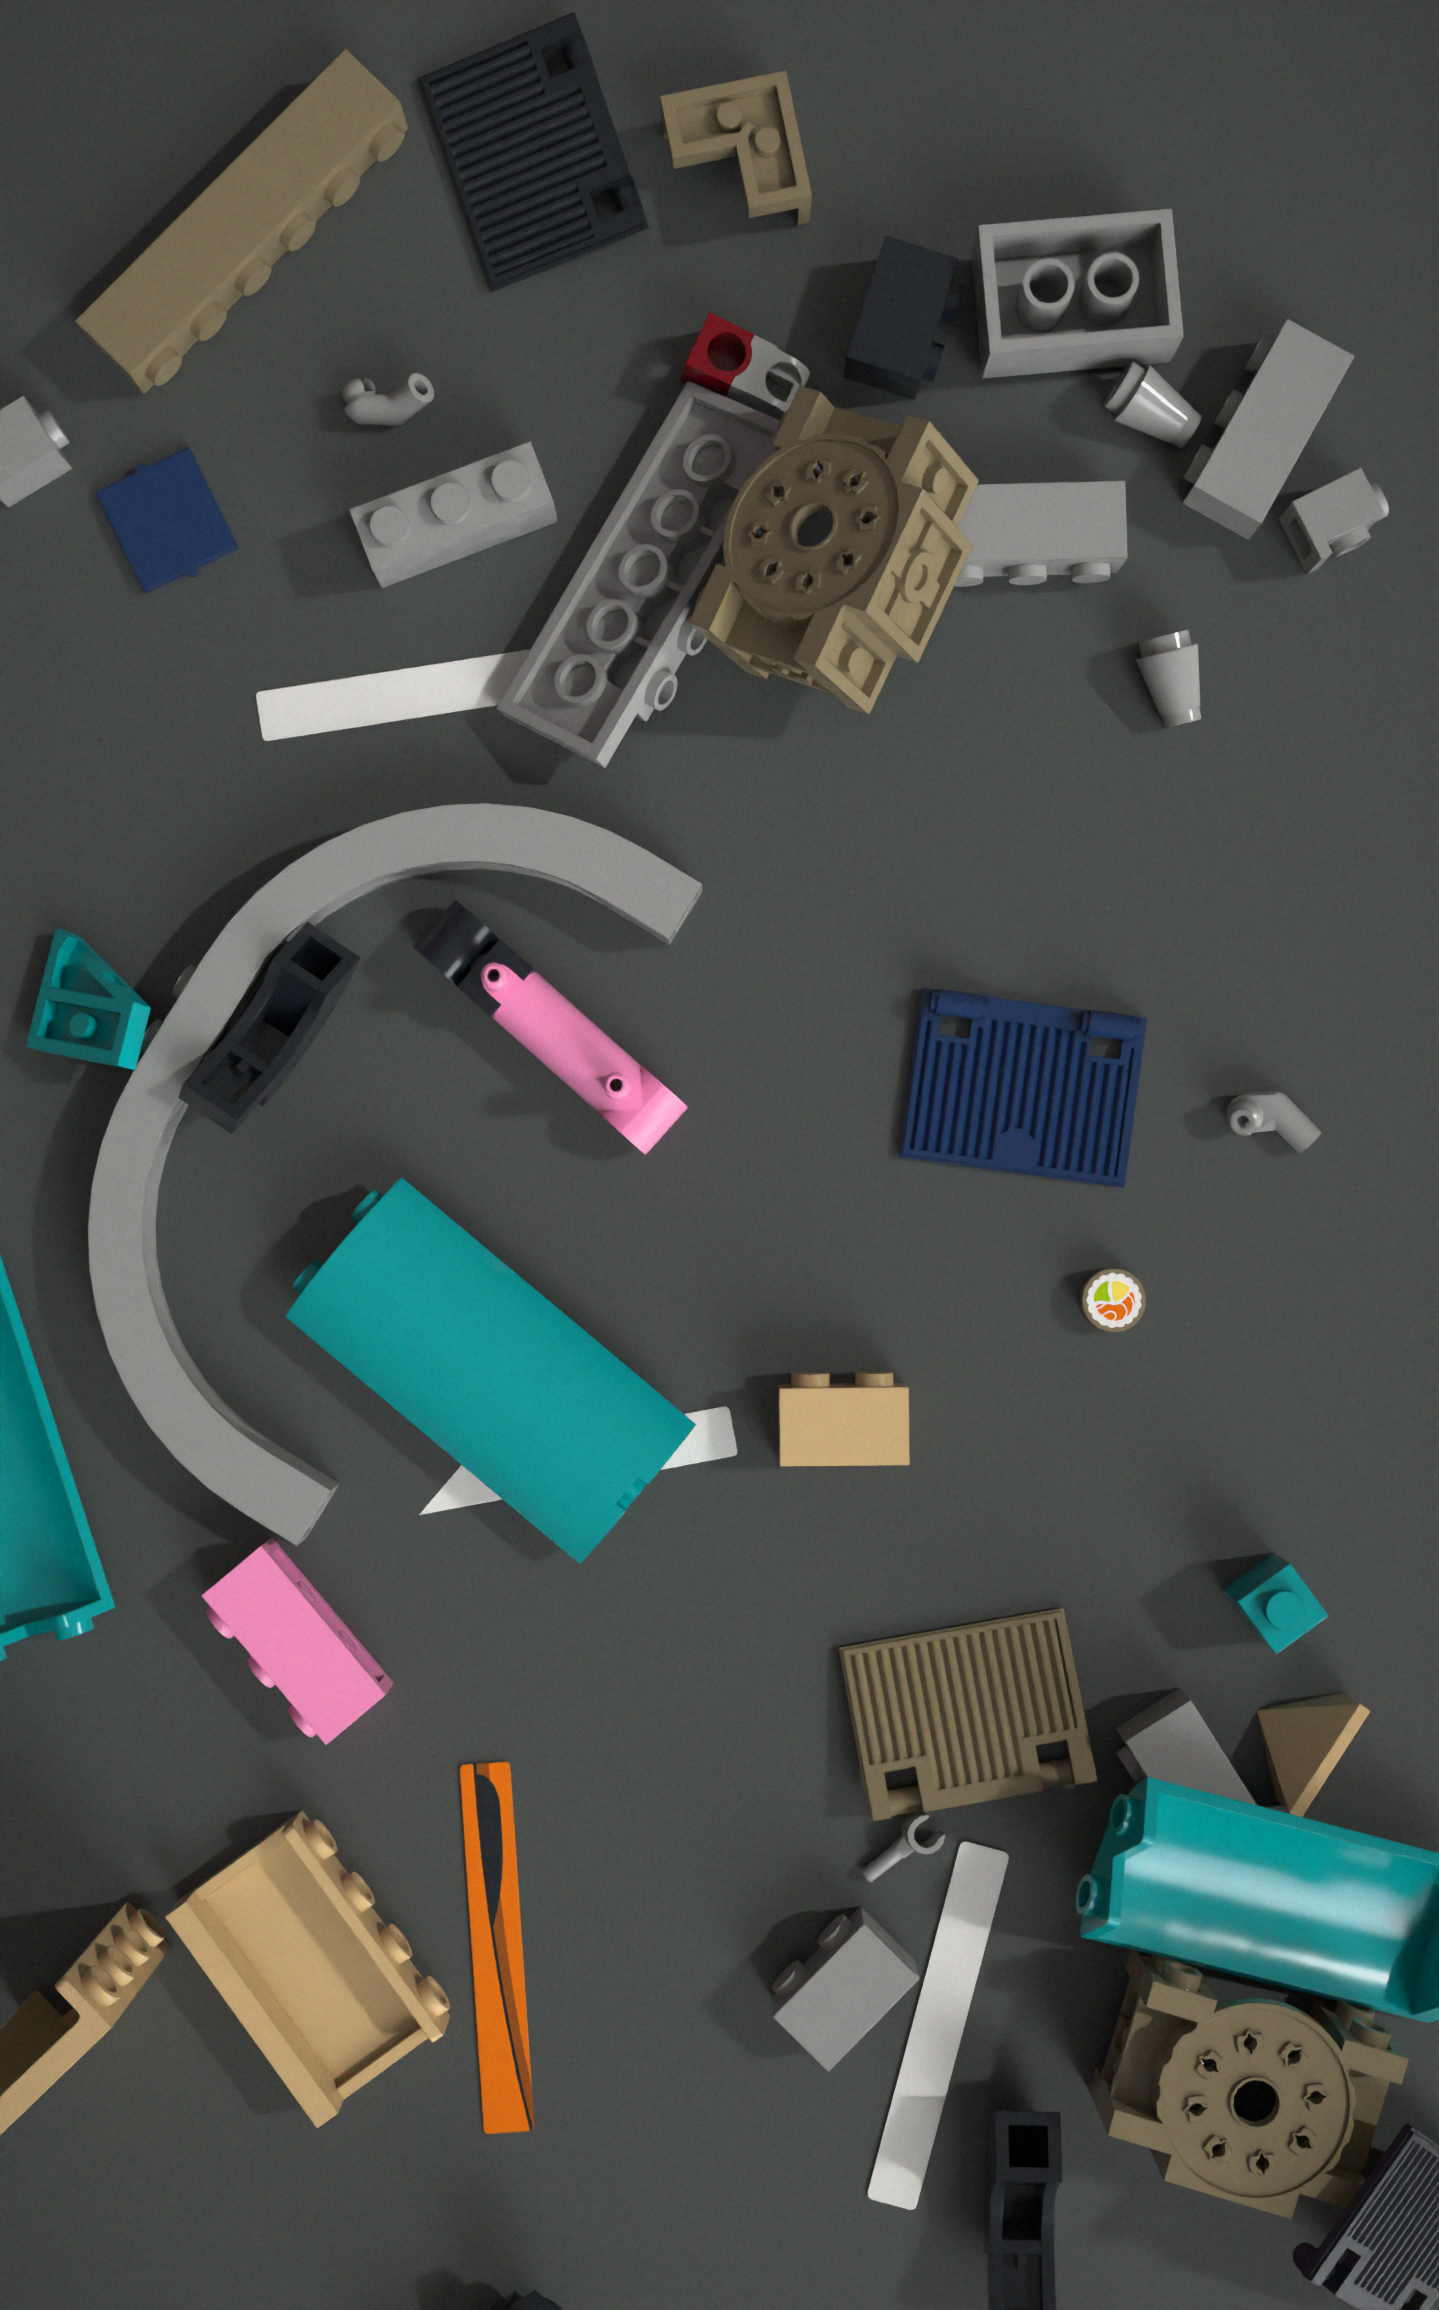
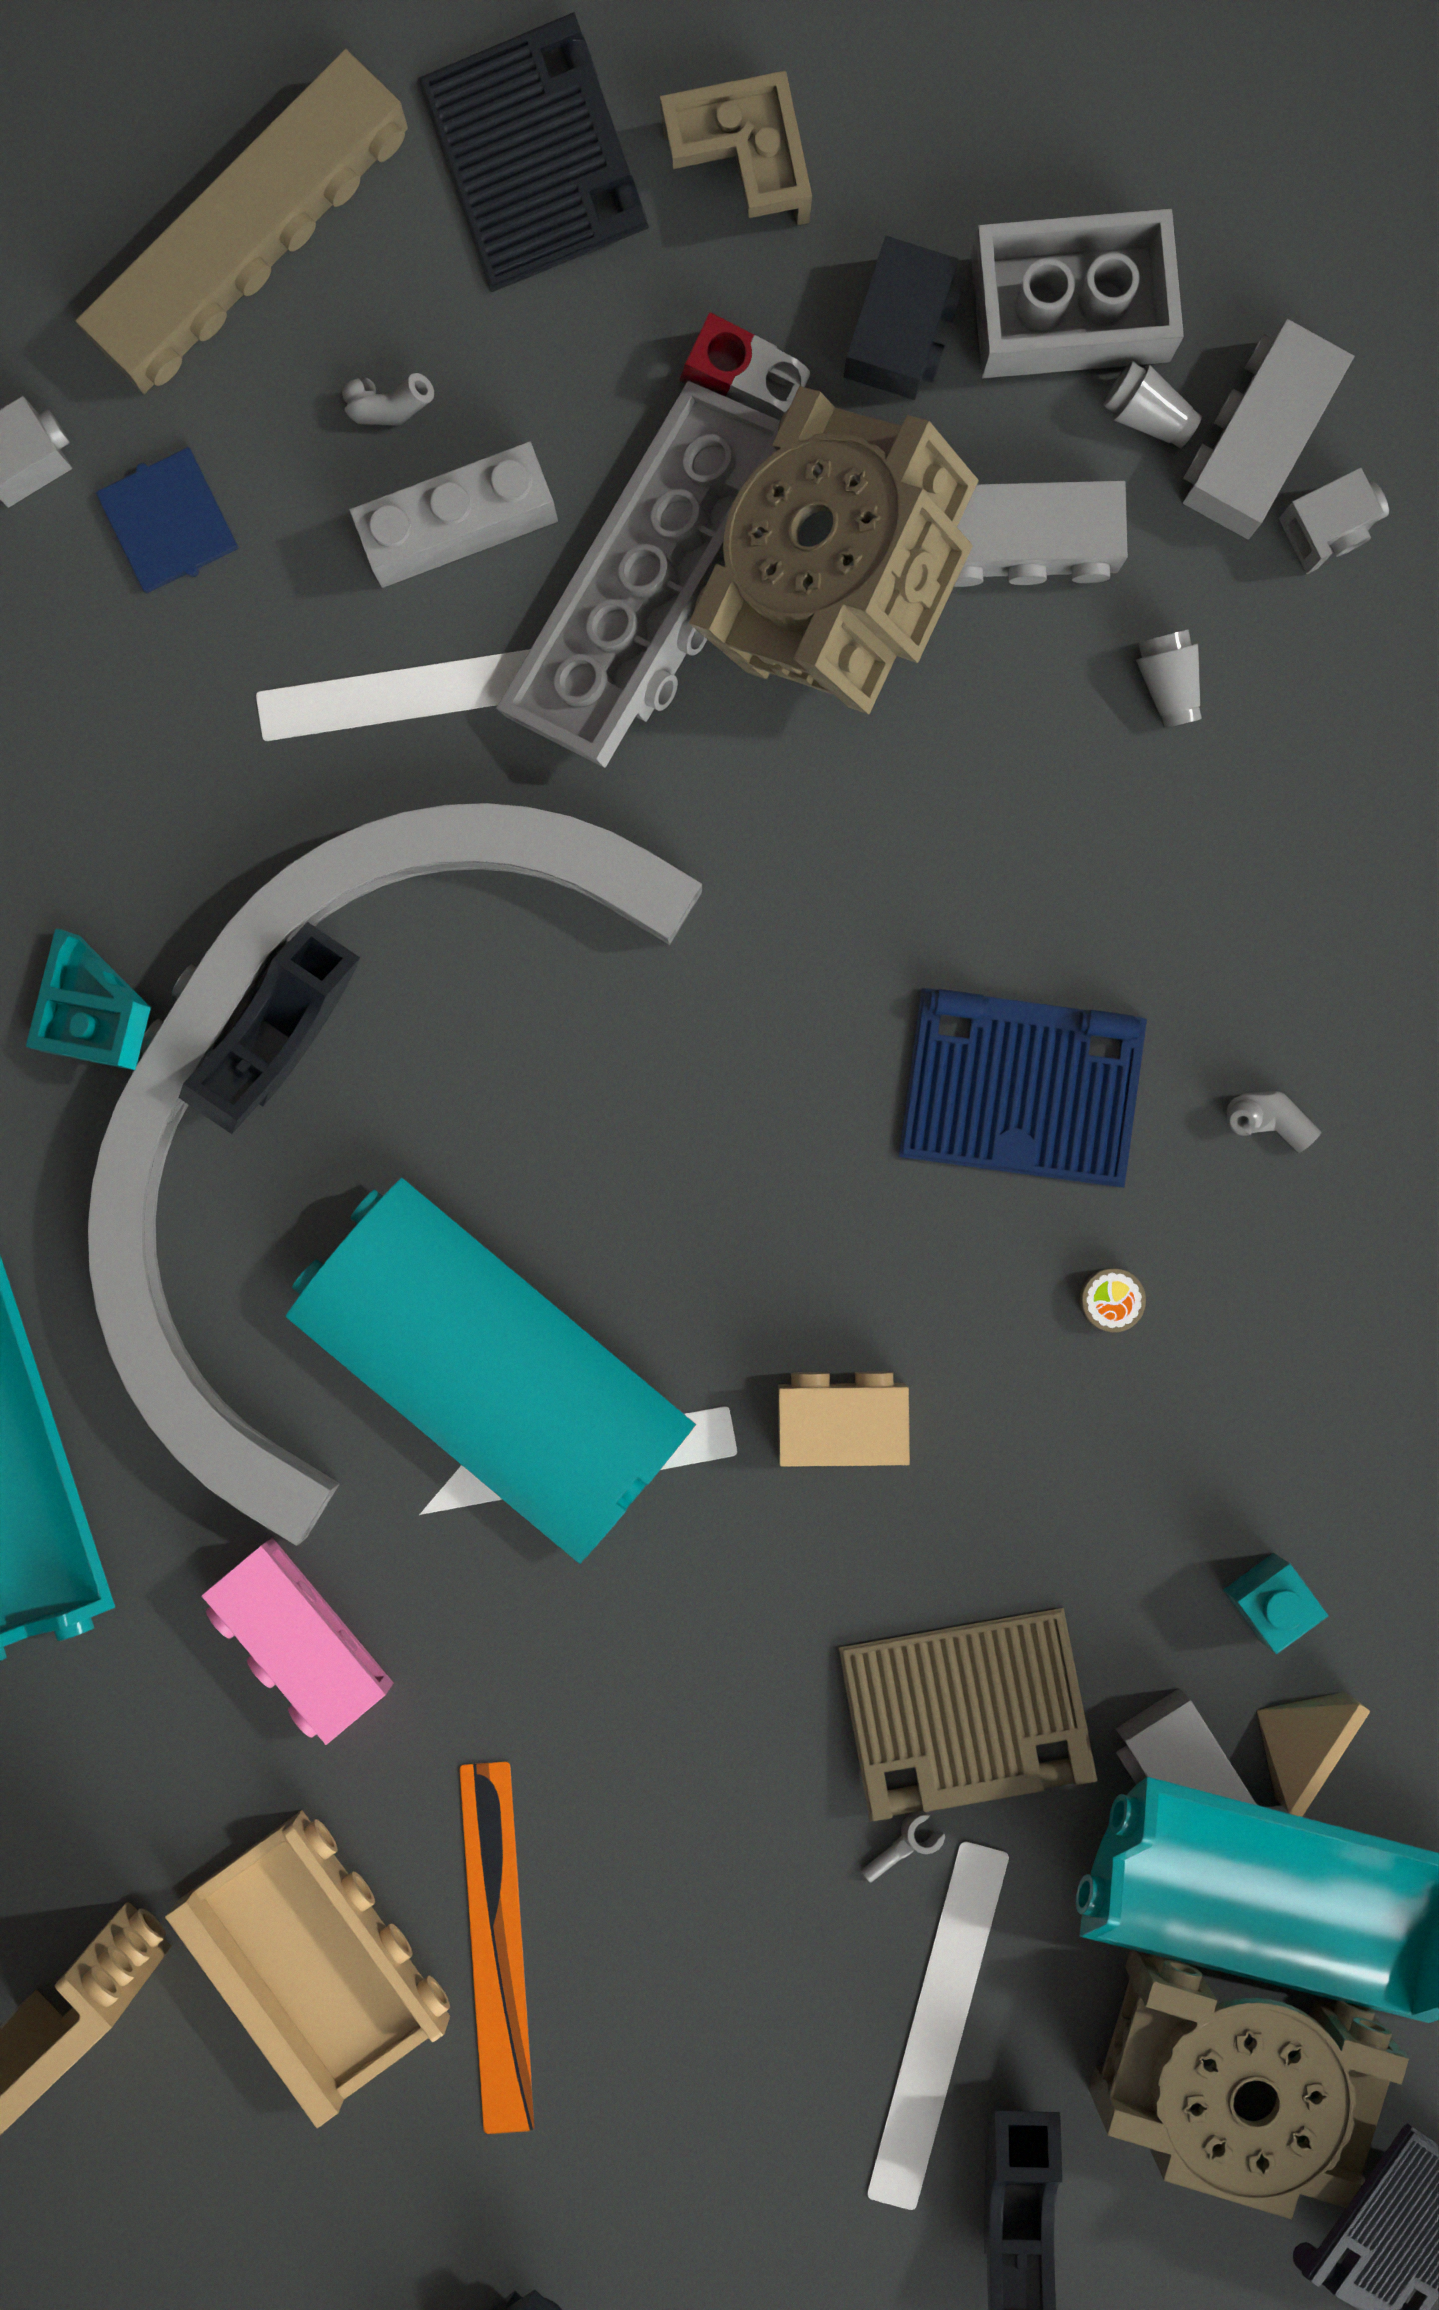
(550, 1027): bright pink piece -> none
(842, 1987): light grey brick -> none

